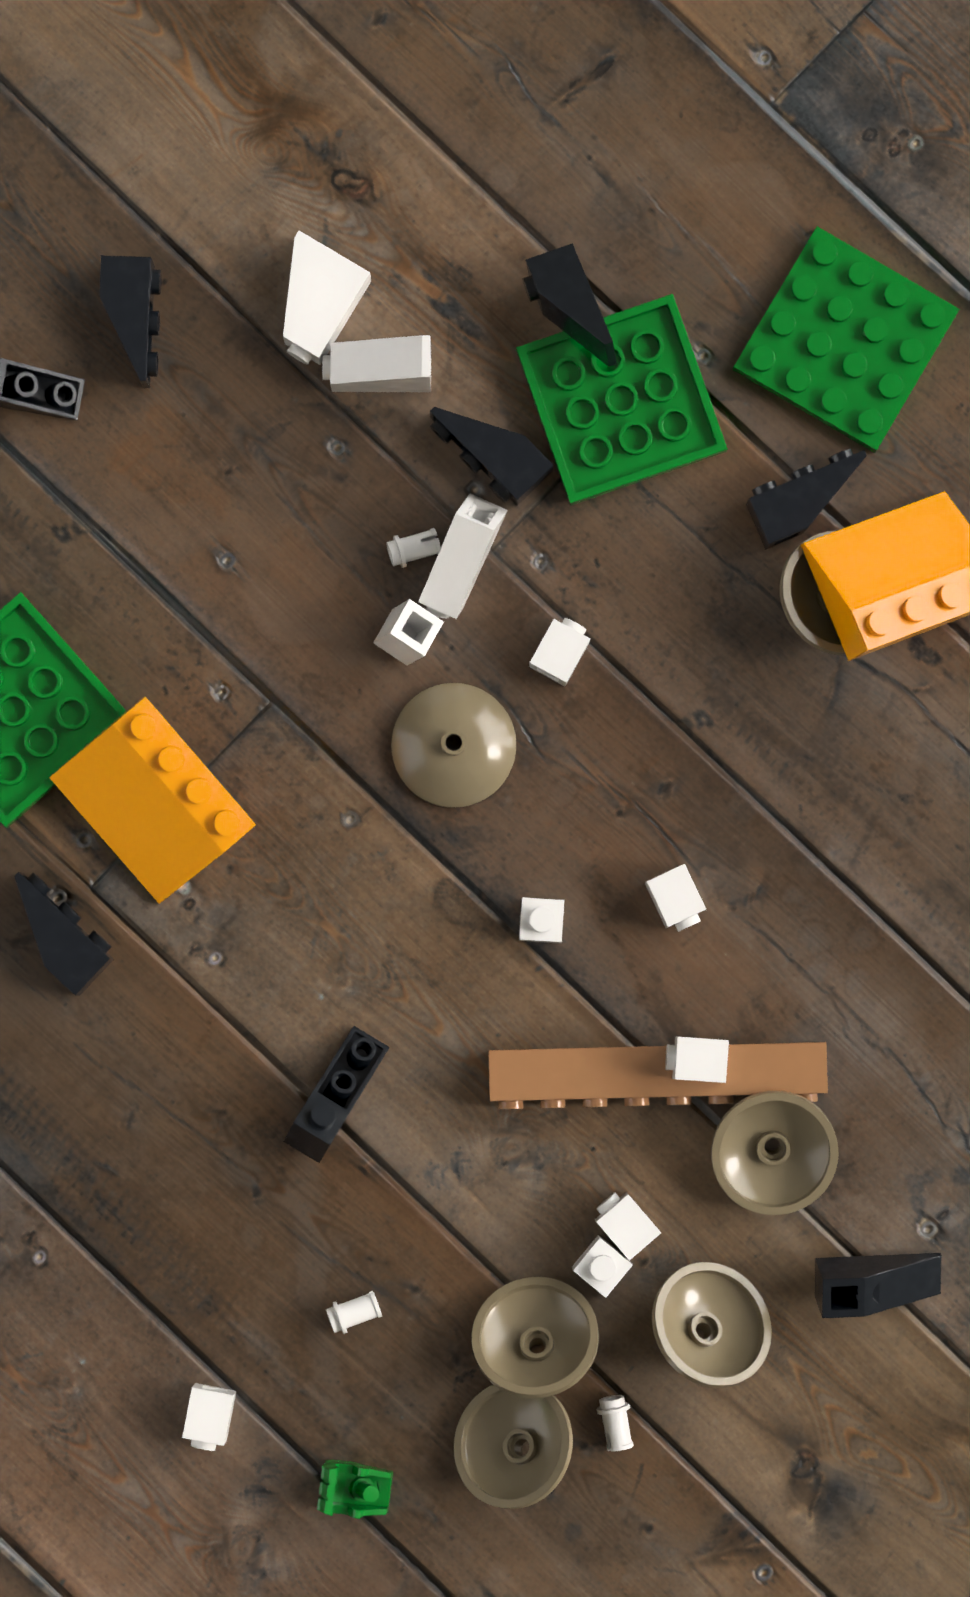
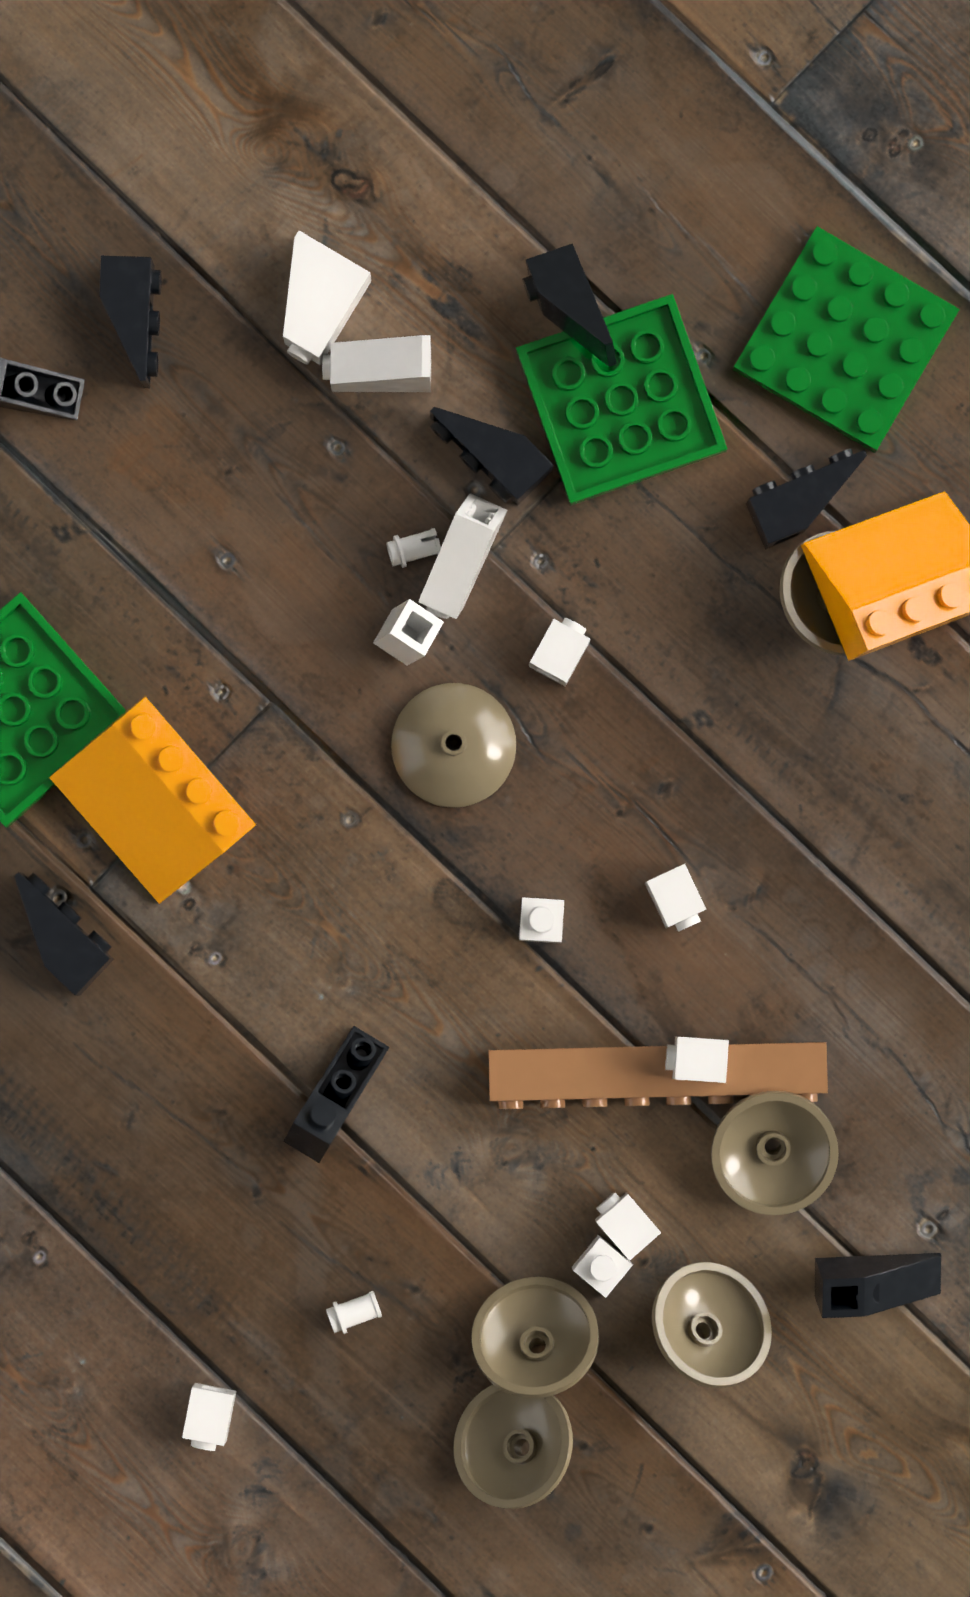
(354, 1489): green hand -> none
(615, 1422): white pin -> none

